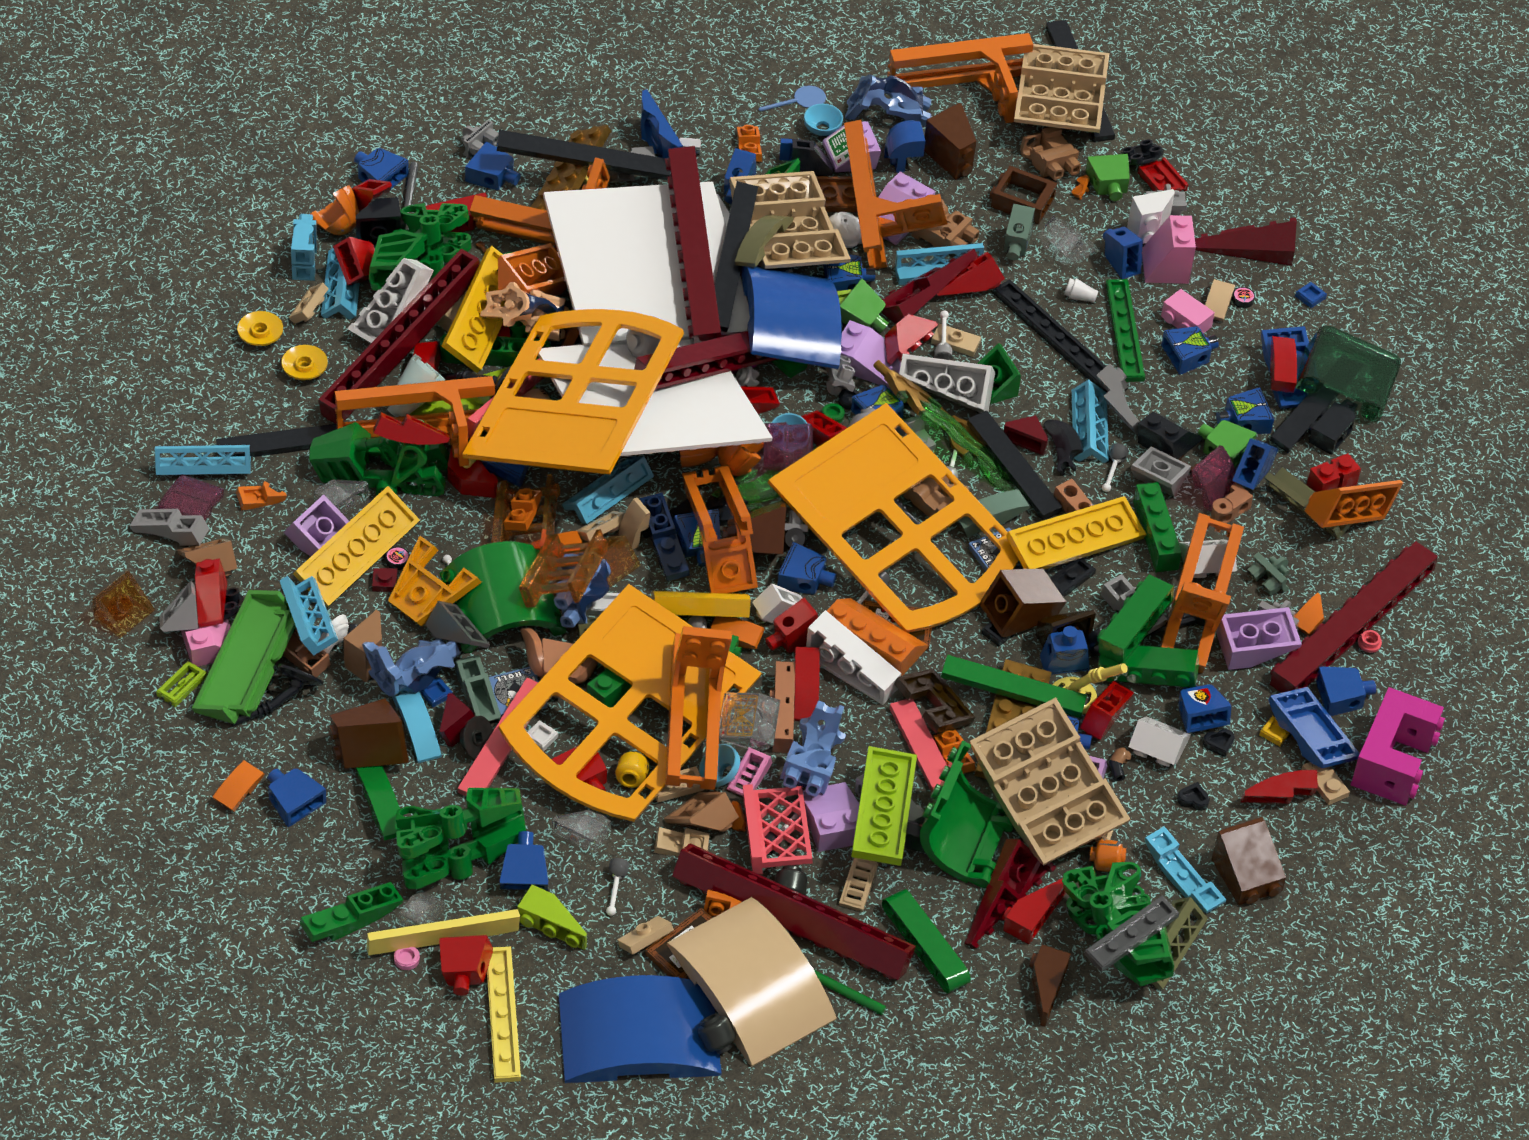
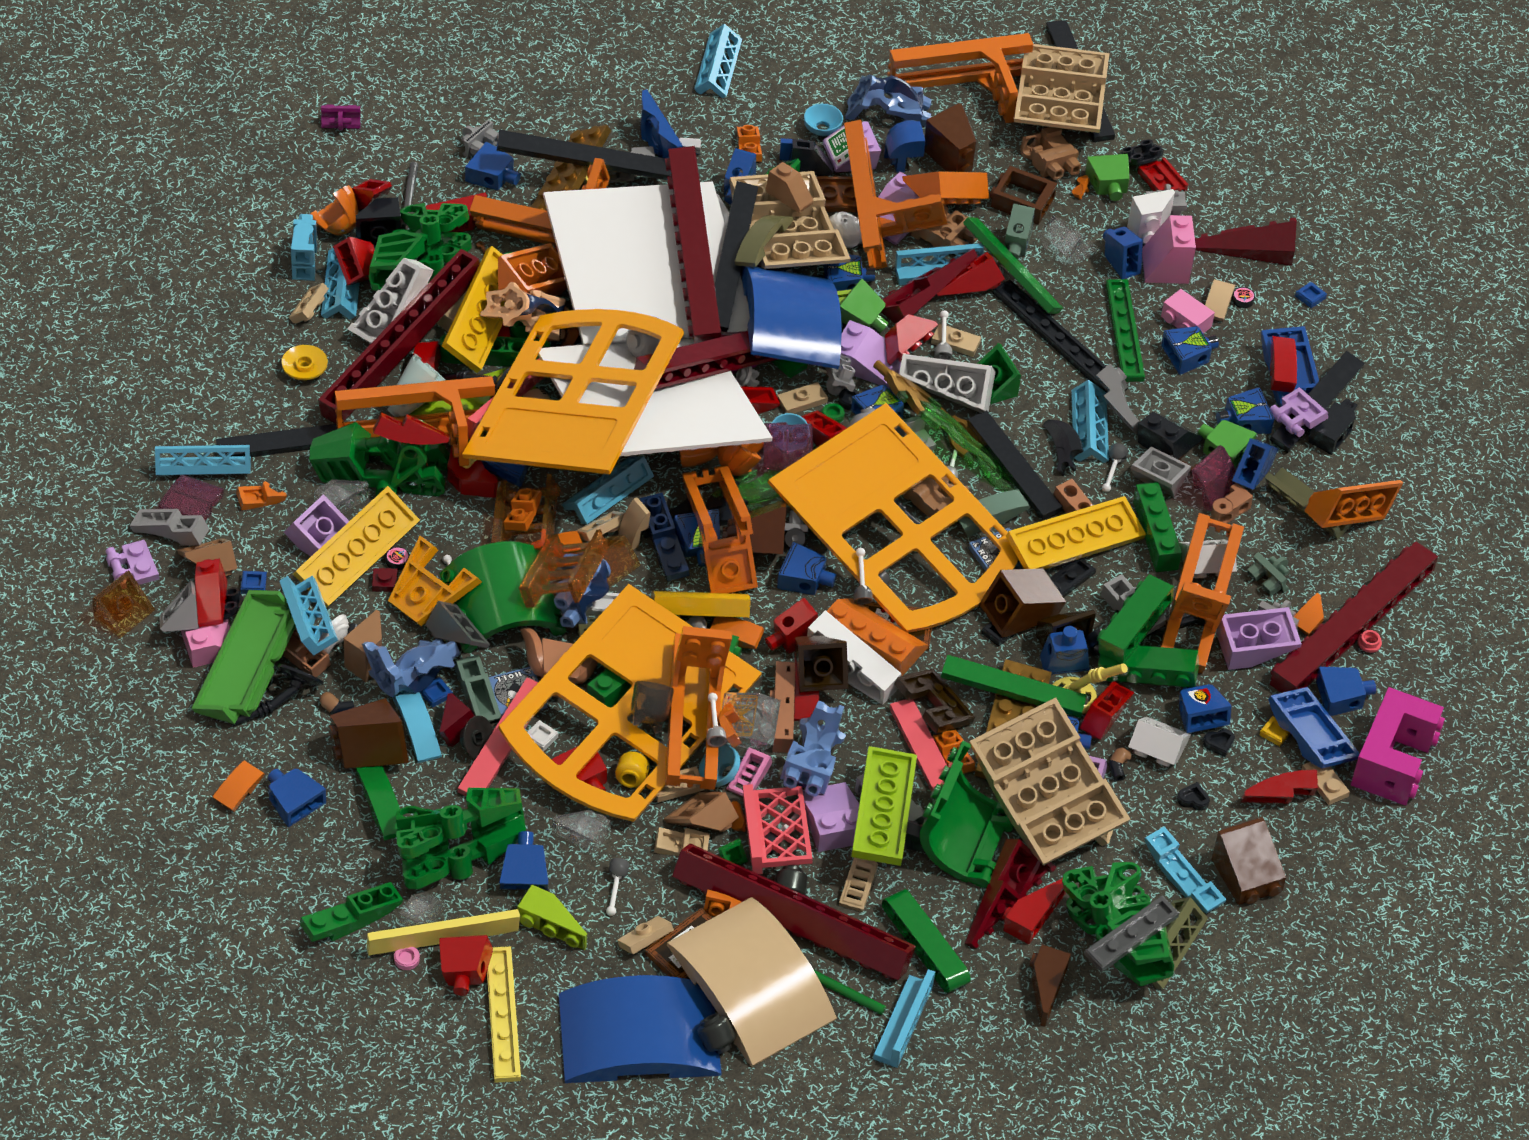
(138, 560): none -> lavender plate
(184, 686): lime tile -> none
(253, 581): none -> blue tile
(260, 328): yellow dish -> none
(333, 705): none -> arm
(340, 116): none -> magenta hips
(381, 166): blue torso -> none
(651, 704): none -> clear smoke piece
(714, 57): none -> medium azure fence
(715, 736): none -> light grey hinge
(727, 718): none -> orange slope
(733, 852): none -> green slope
(774, 602): white slope -> none
(788, 187): none -> medium nougat slope
(802, 398): none -> tan plate
(804, 96): medium blue piece -> none
(821, 663): none -> dark brown slope
(862, 593): none -> hinge
(904, 1019): none -> medium azure fence
(952, 186): none -> orange slope
(1012, 265): none -> green tile
(1027, 434): dark red slope -> none
(1080, 291): white cone -> none
(1106, 853): orange head -> none
(1303, 407): none -> lavender plate
(1327, 475): red piece -> none
(1349, 368): clear green windscreen -> none

